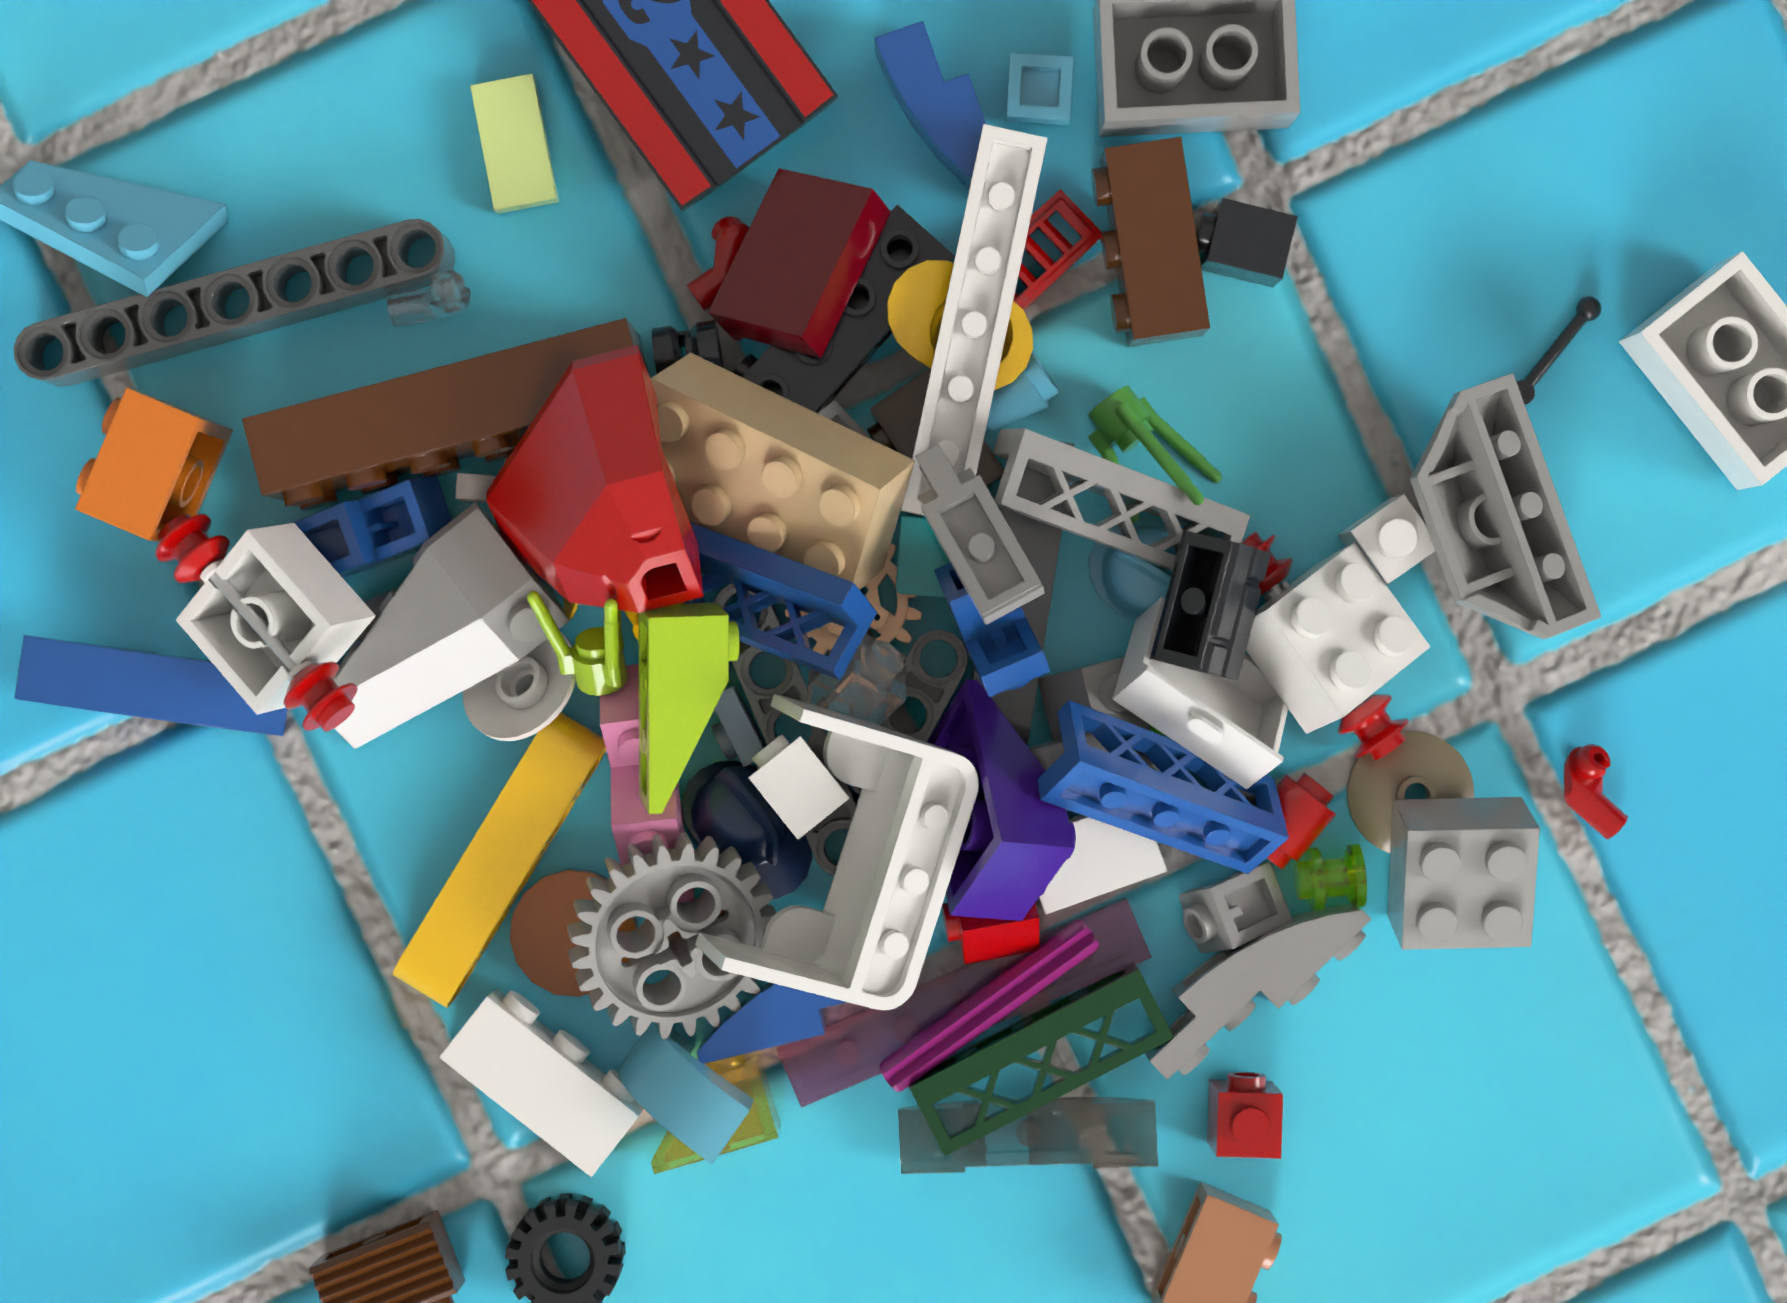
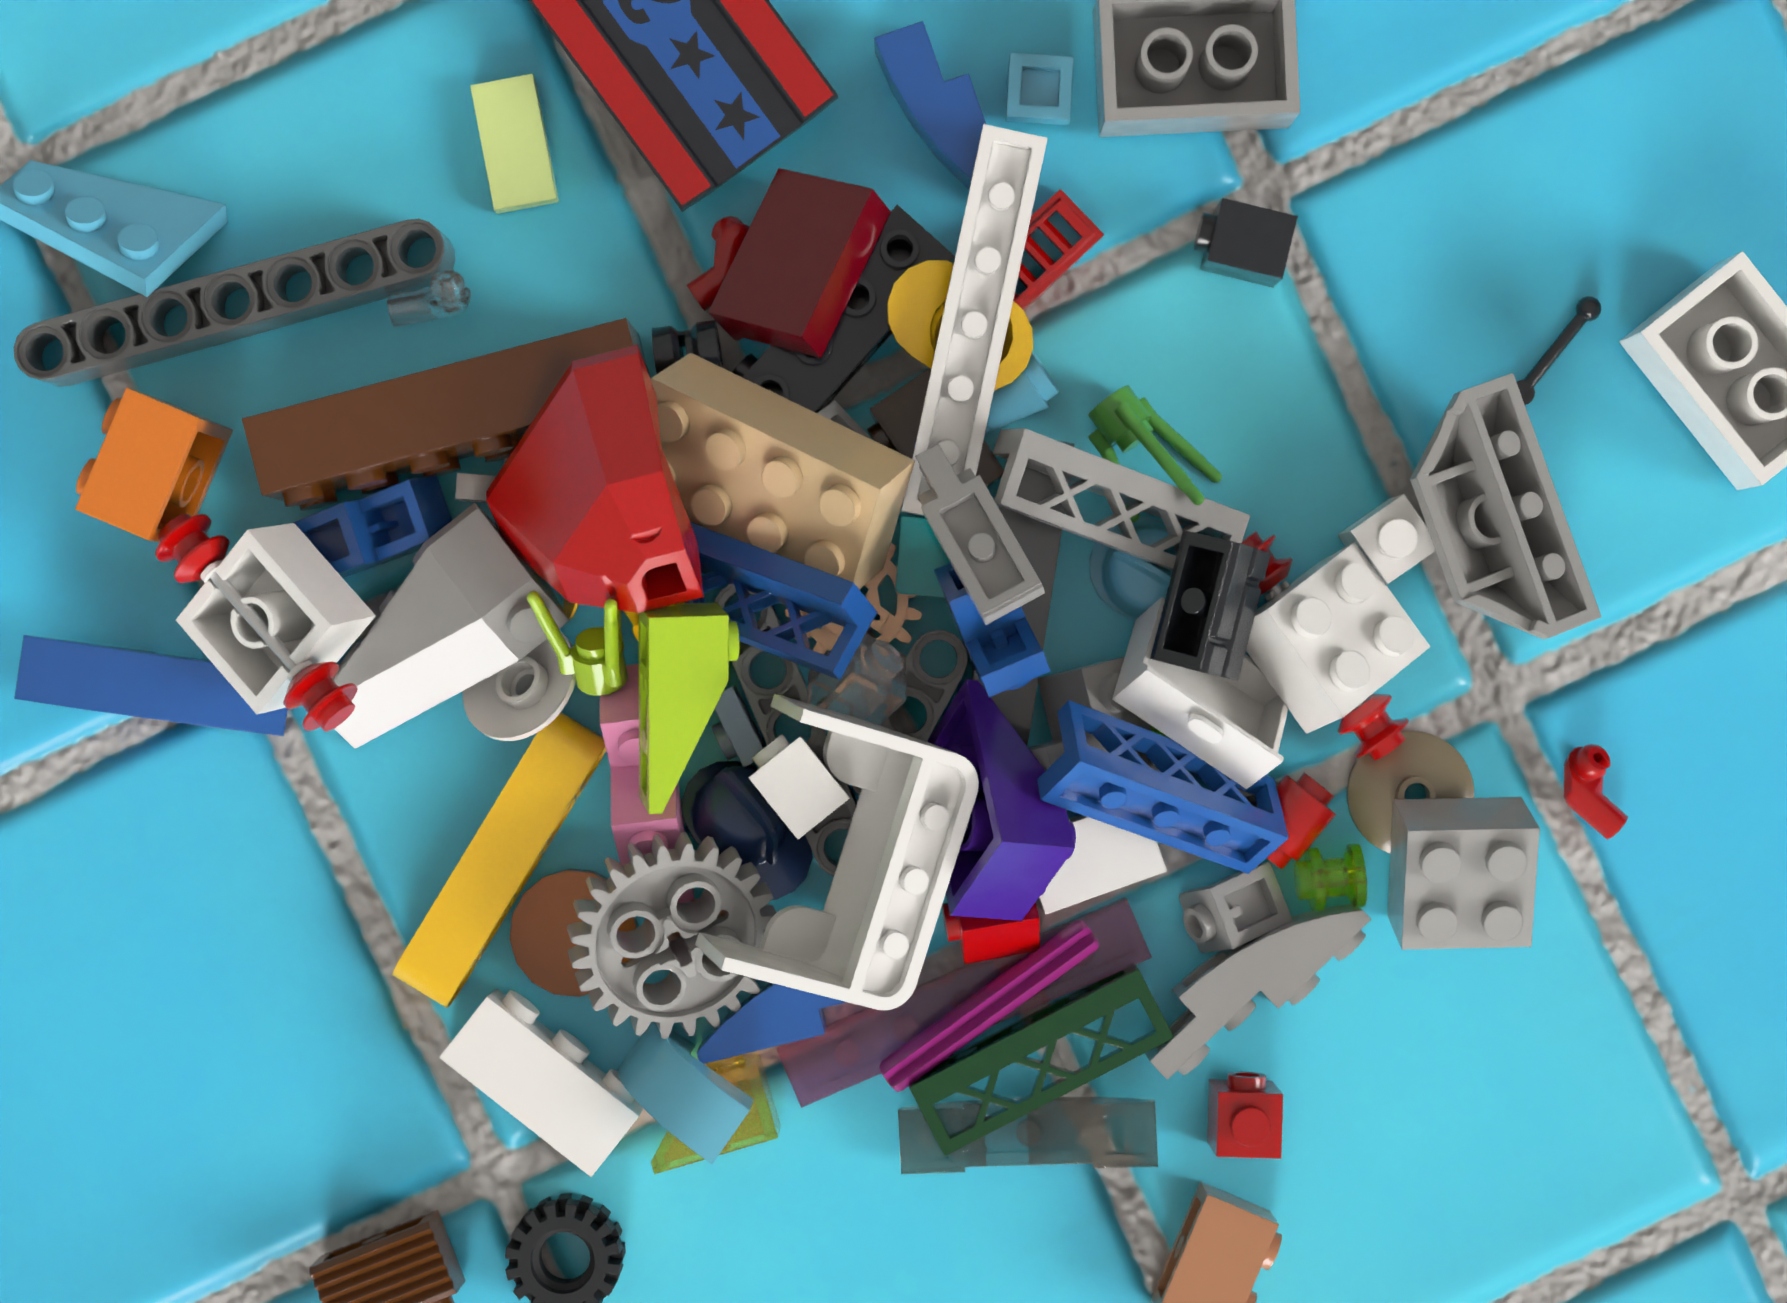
(1151, 242): reddish brown brick -> none

